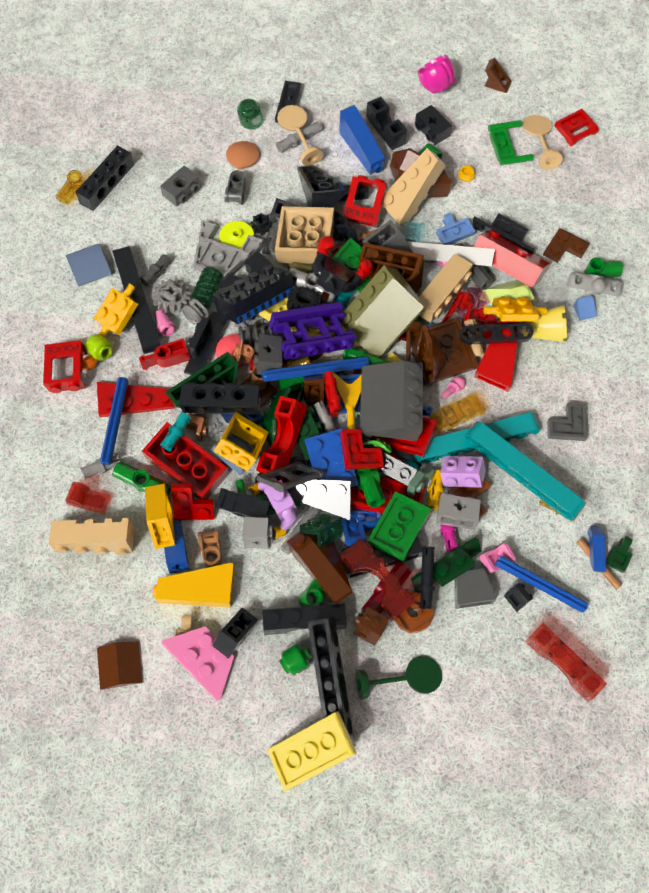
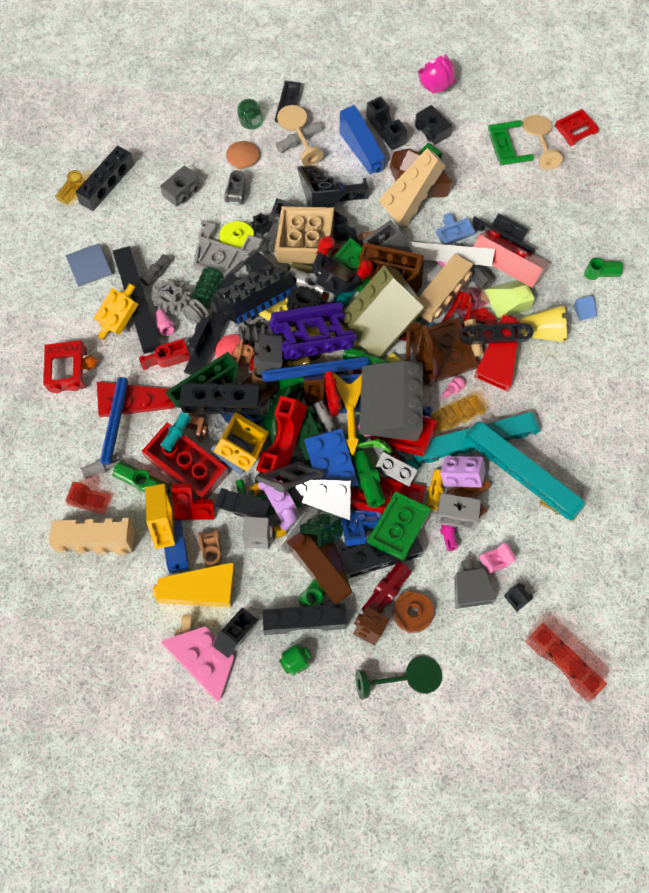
(98, 347): lime head -> none
(119, 665): reddish brown slope -> none
(312, 751): light yellow plate -> none
(330, 671): black brick -> none
(355, 455): red plate -> none
(360, 214): red window -> none
(361, 559): clear red arch -> none
(412, 231): clear light blue tile -> none
(417, 484): sand green plate -> none
(427, 576): black pin -> none
(452, 565): dark green bracket -> none
(466, 173): yellow plate -> none
(497, 77): reddish brown slope -> none
(515, 309): yellow plate -> none
(542, 584): blue axle -> none
(563, 242): reddish brown plate -> none
(572, 427): dark grey plate -> none
(594, 284): light grey piece -> none
(597, 548): blue piece -> none
(608, 574): medium nougat bar -> none
(618, 556): dark green plate -> none

